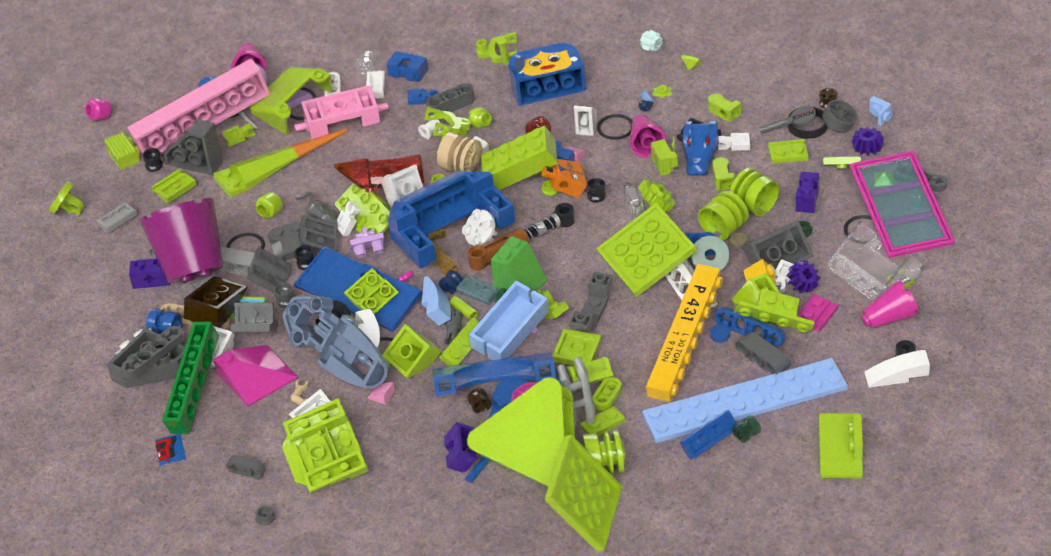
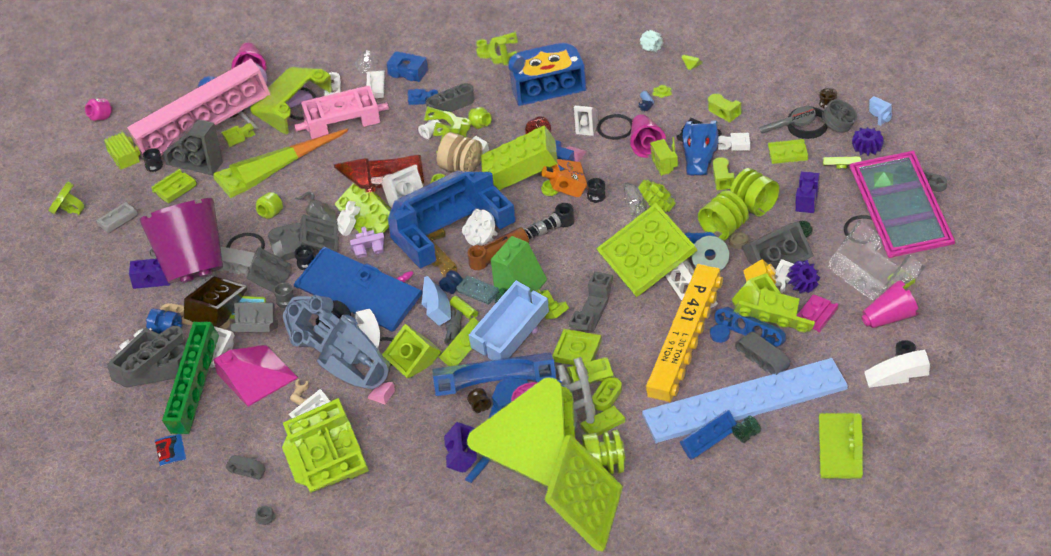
(371, 292): lime slope -> none

